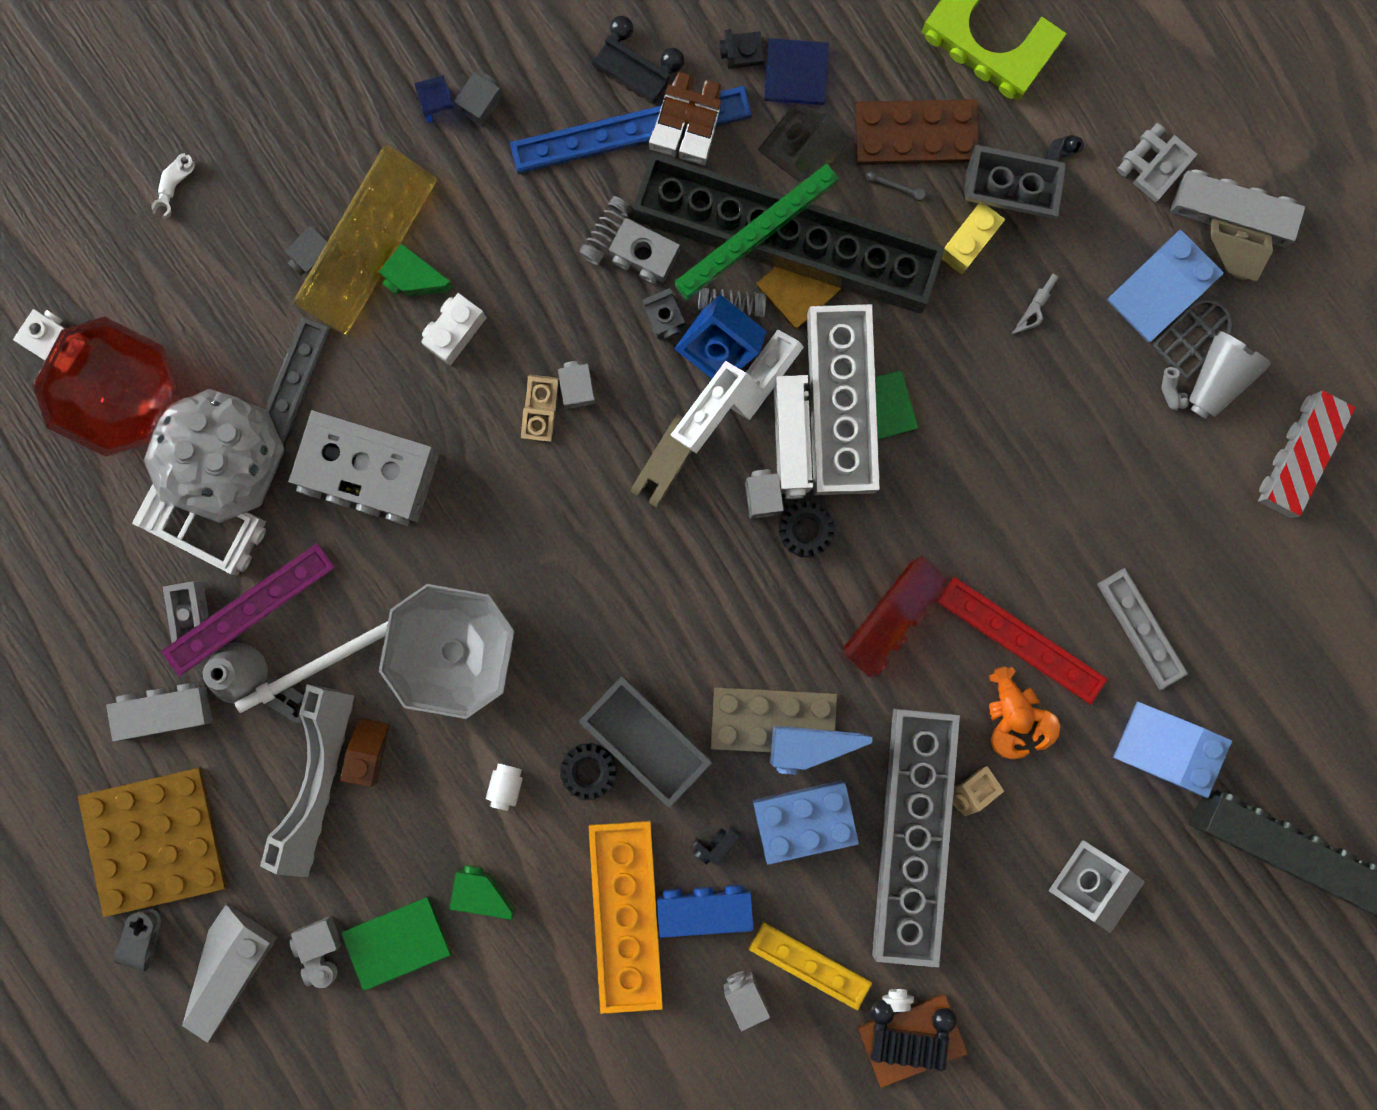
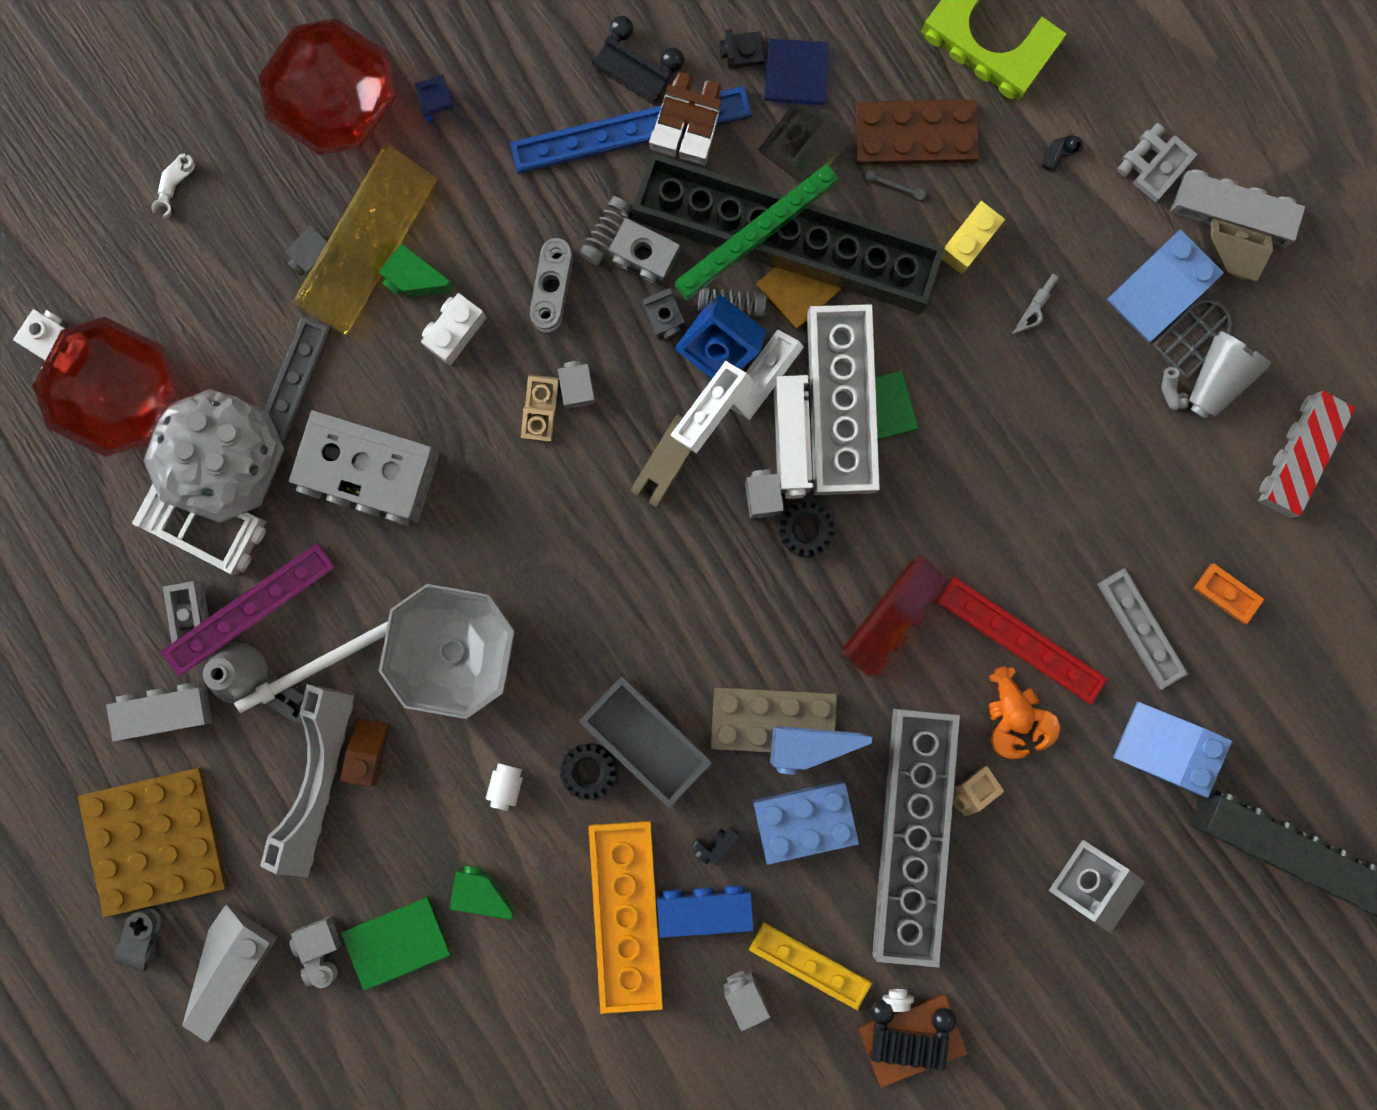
(327, 86): none -> clear red rock
(479, 98): dark grey brick -> none
(547, 270): none -> light grey piece
(1014, 181): dark grey slope -> none
(1228, 594): none -> orange plate

